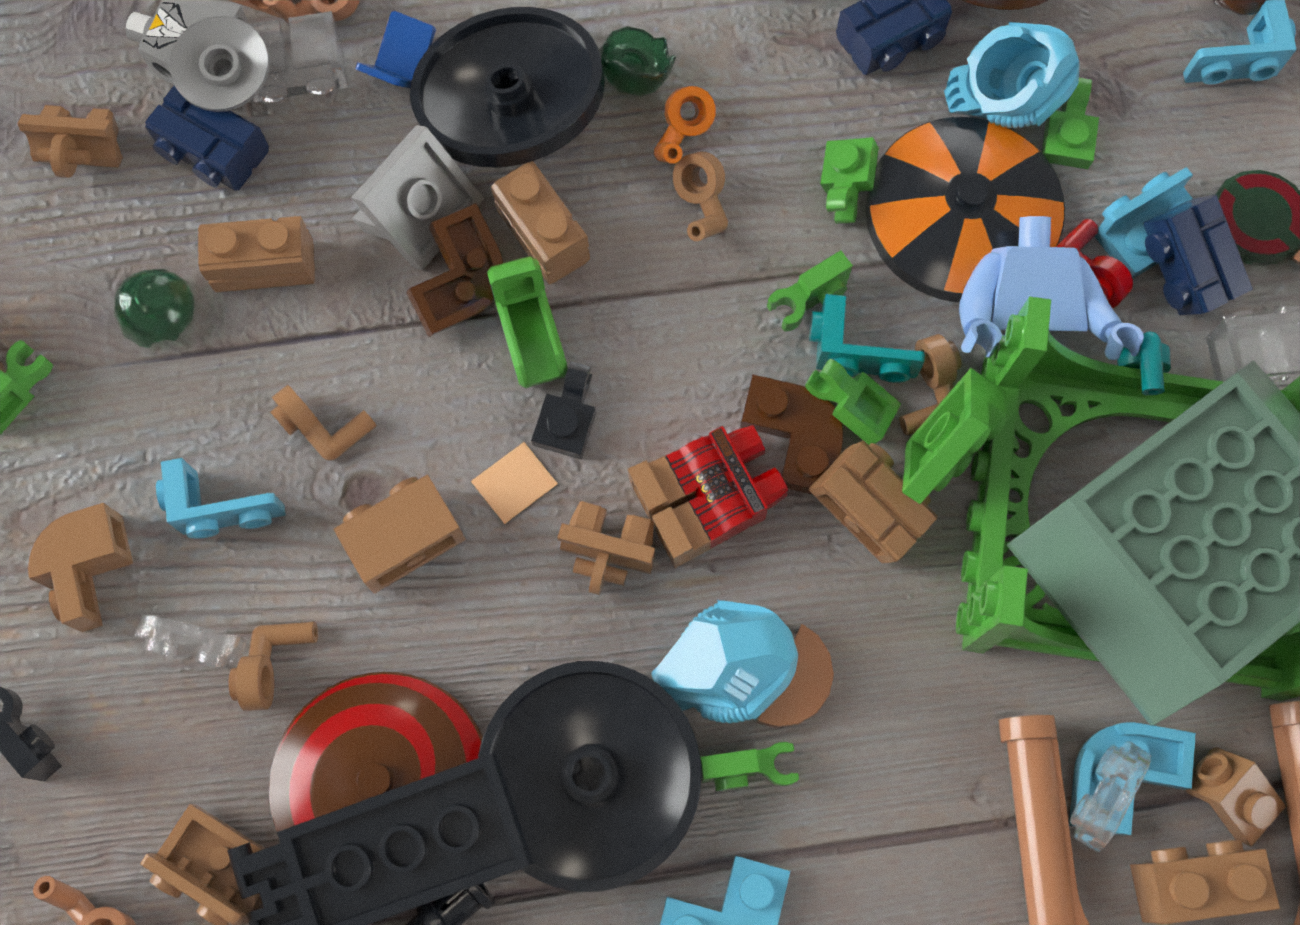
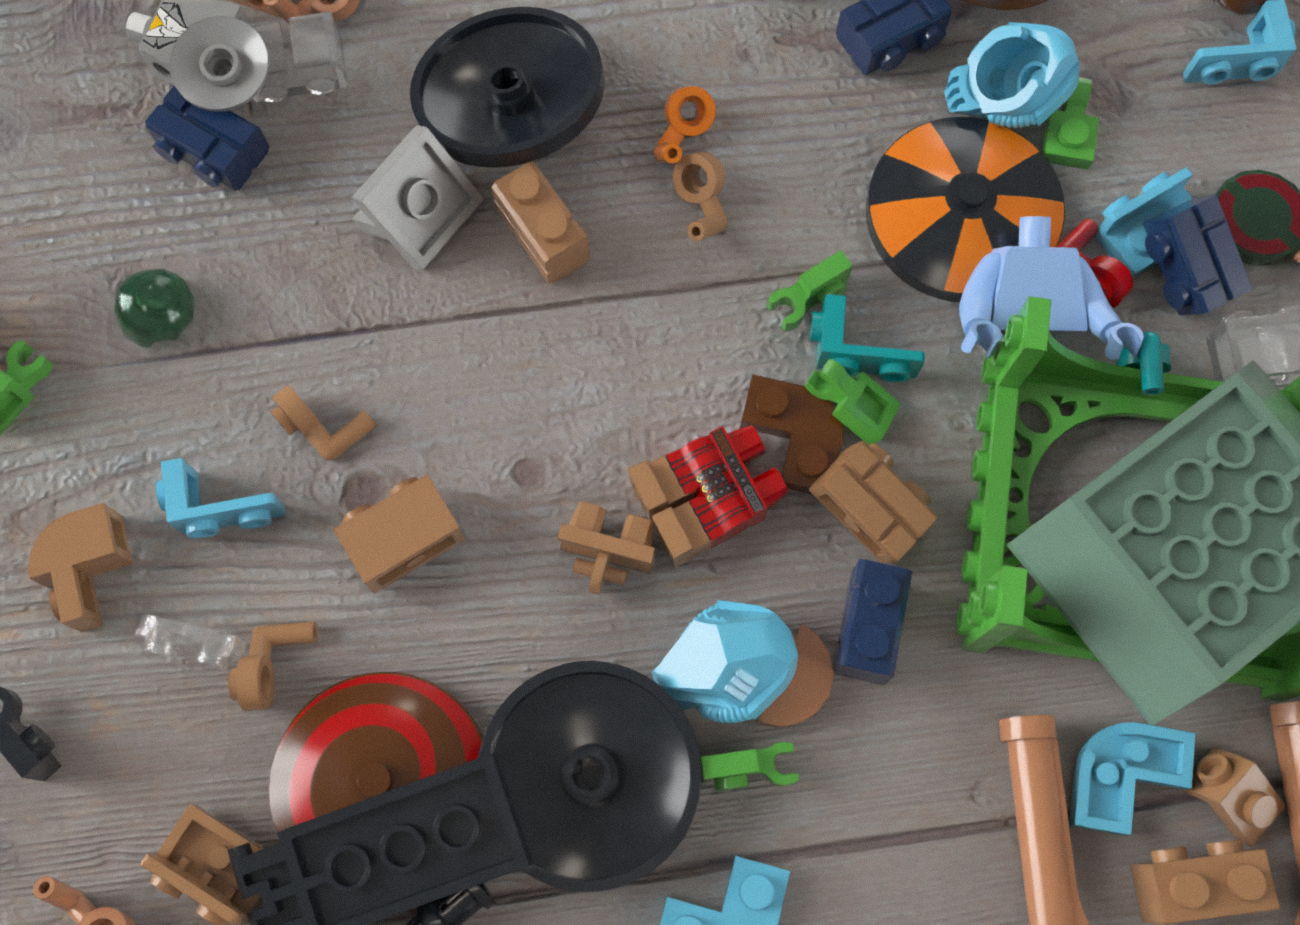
(72, 141): medium nougat hips -> none
(256, 254): medium nougat brick -> none
(400, 50): blue bracket -> none
(466, 286): reddish brown plate -> none
(514, 482): light nougat sticker -> none
(527, 321): bright green animal -> none
(566, 420): black plate -> none
(636, 61): clear green hair -> none
(846, 171): bright green plate -> none
(872, 622): none -> dark blue brick
(938, 372): medium nougat plate -> none
(952, 435): bright green plate -> none
(1102, 813): clear plate -> none

